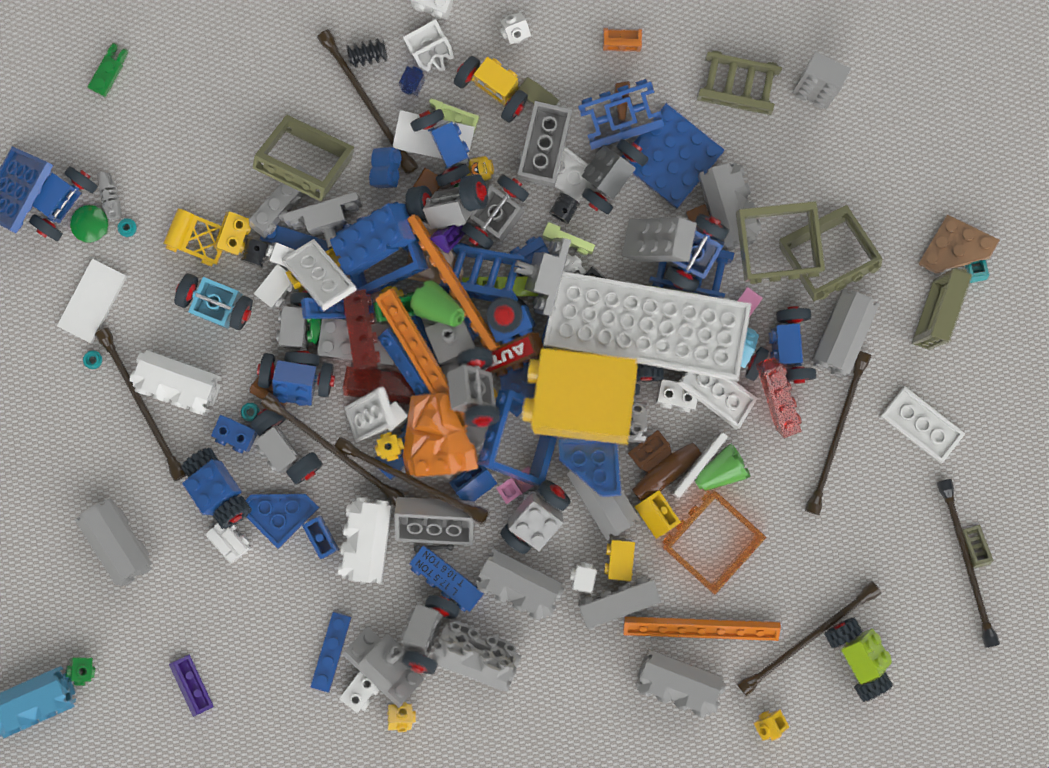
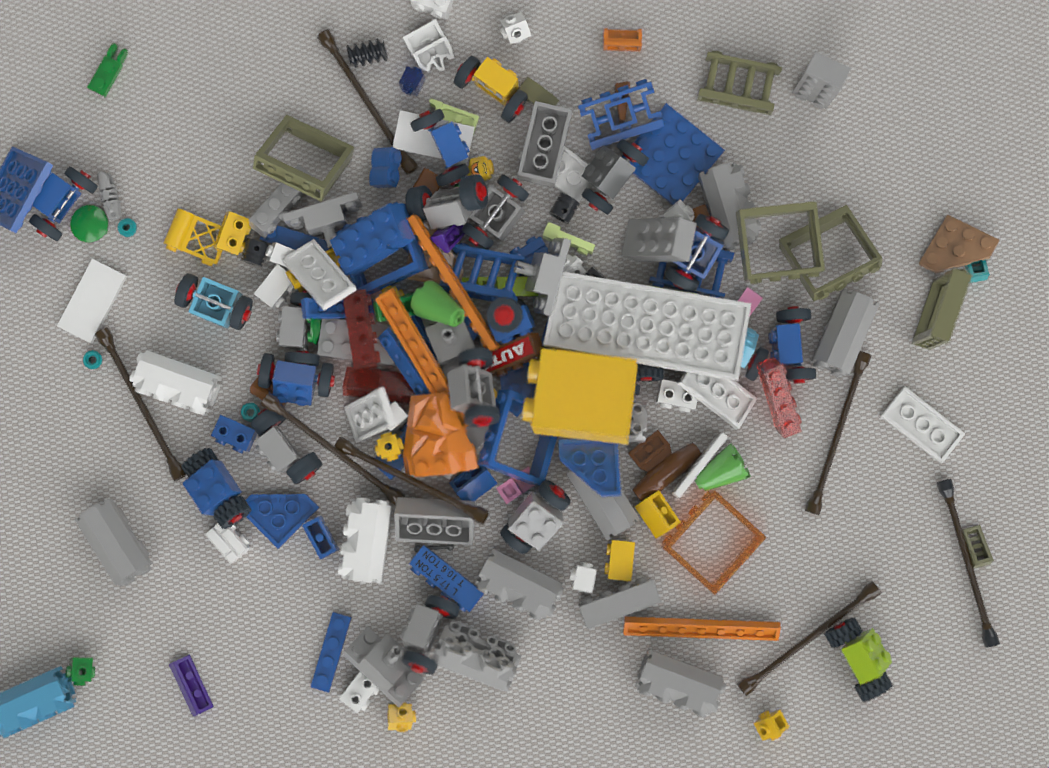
(681, 210): none -> white brick

